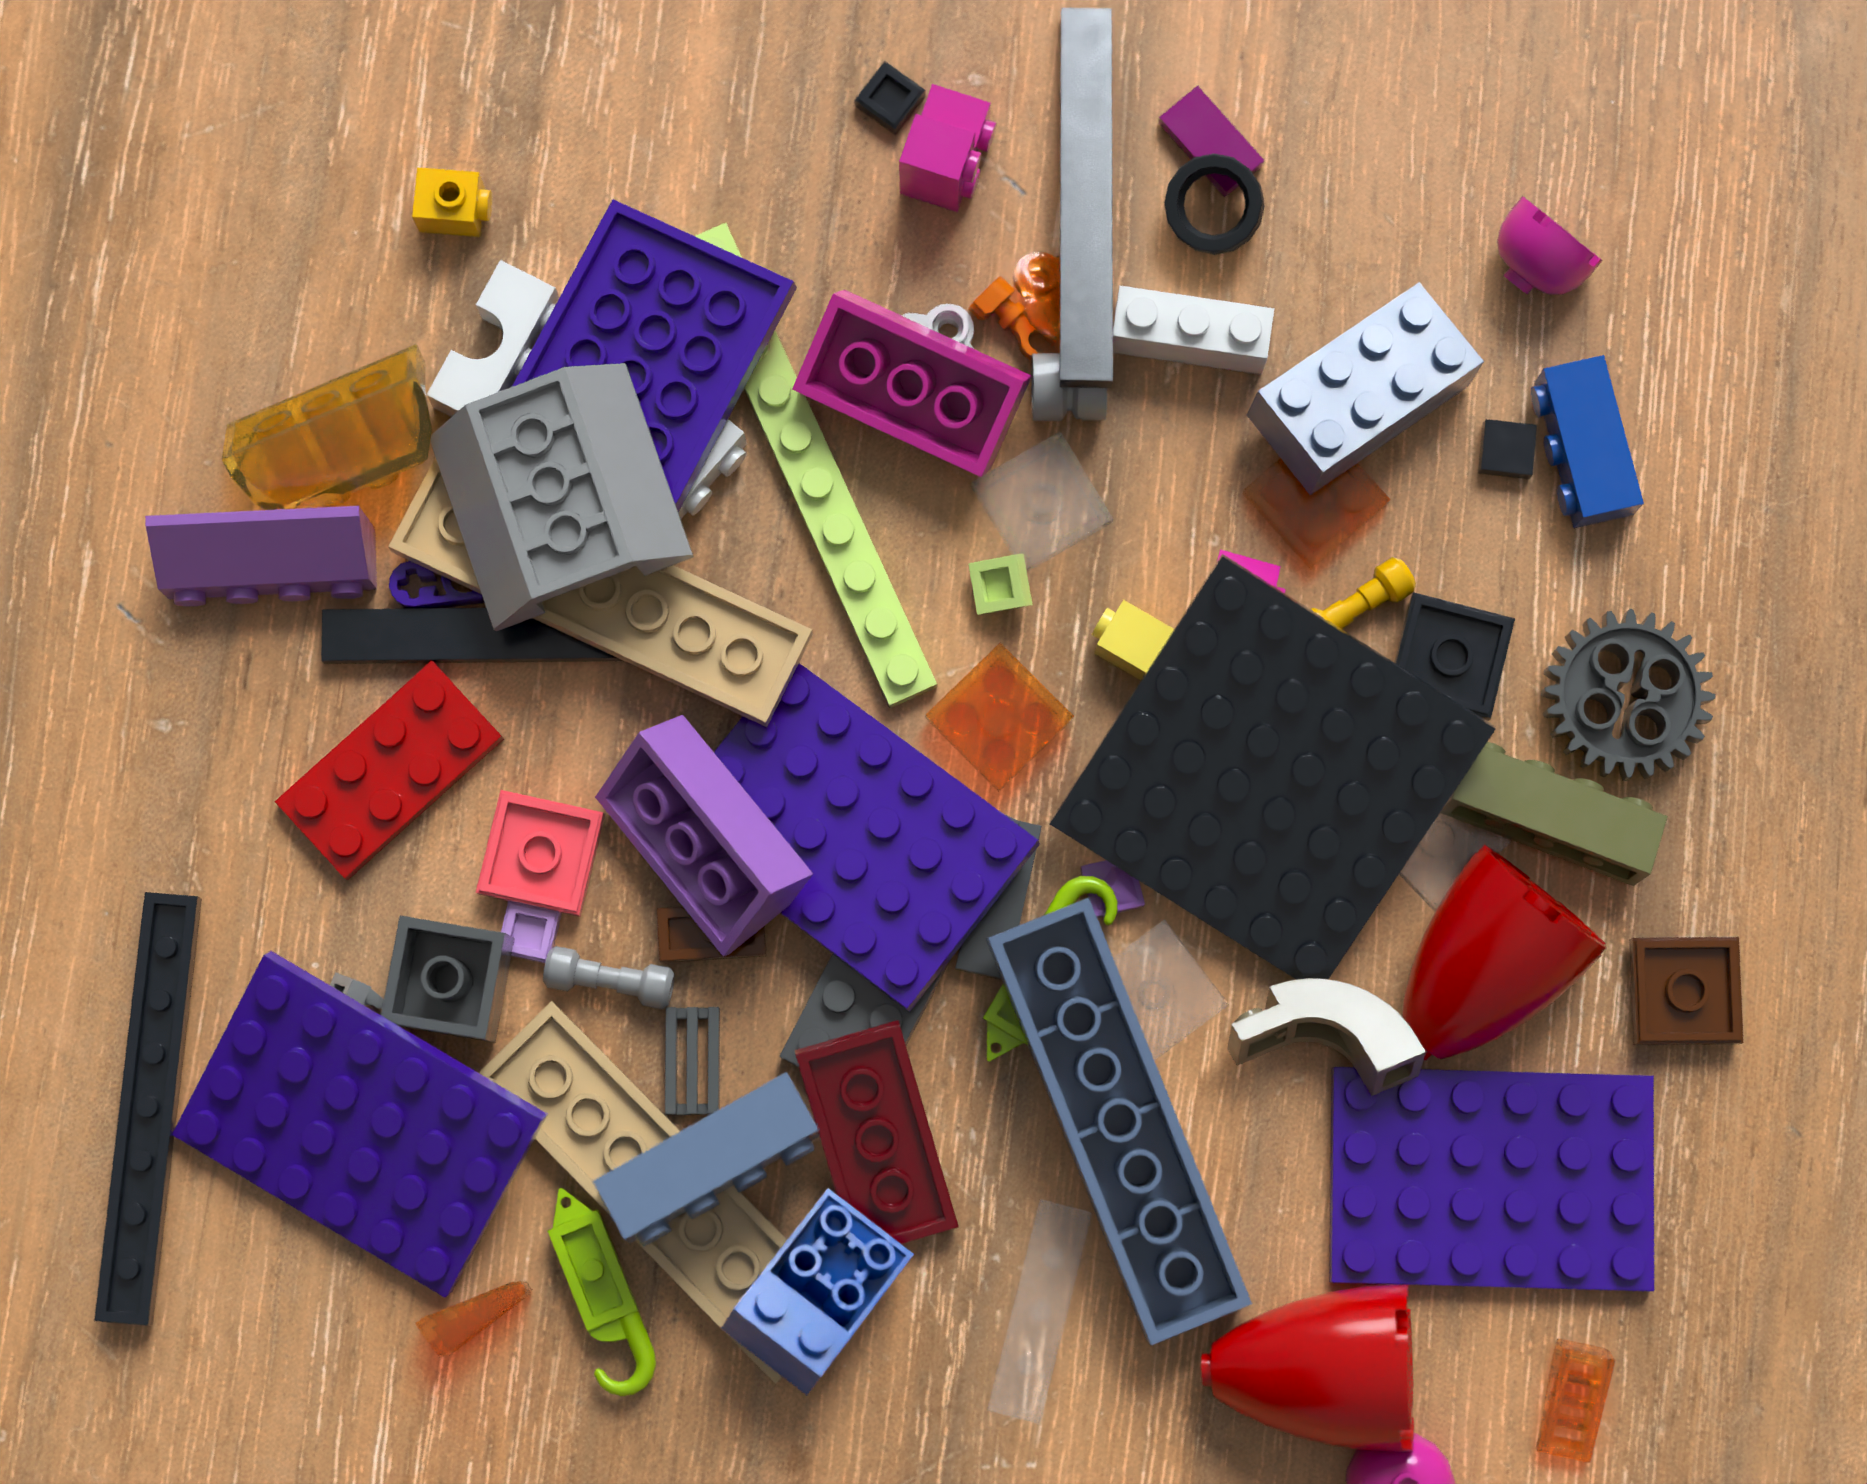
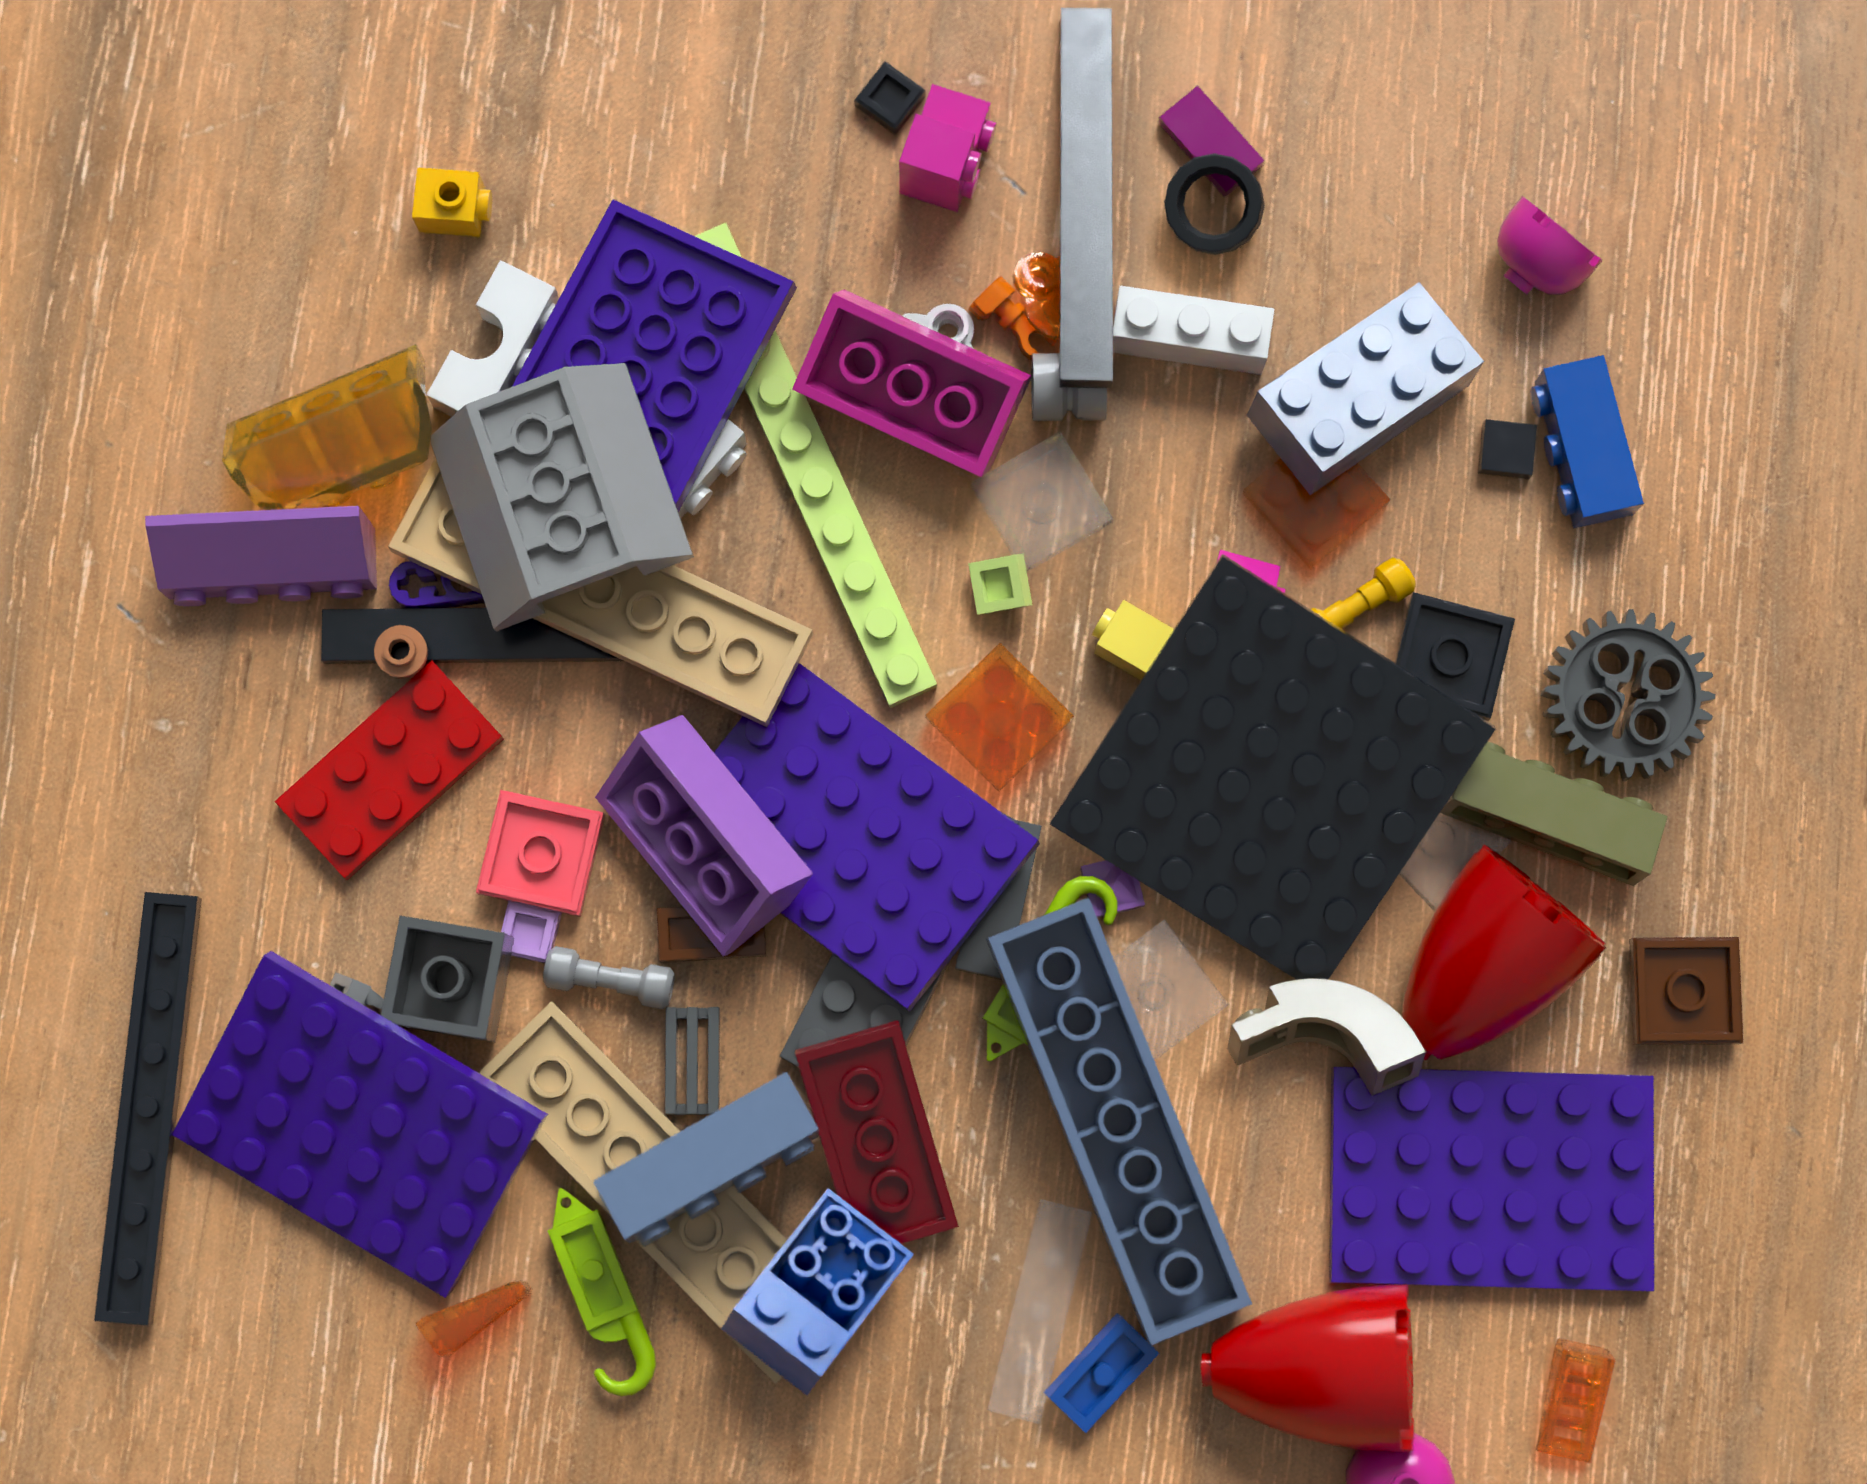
(412, 662): none -> nougat plate
(1101, 1372): none -> blue plate

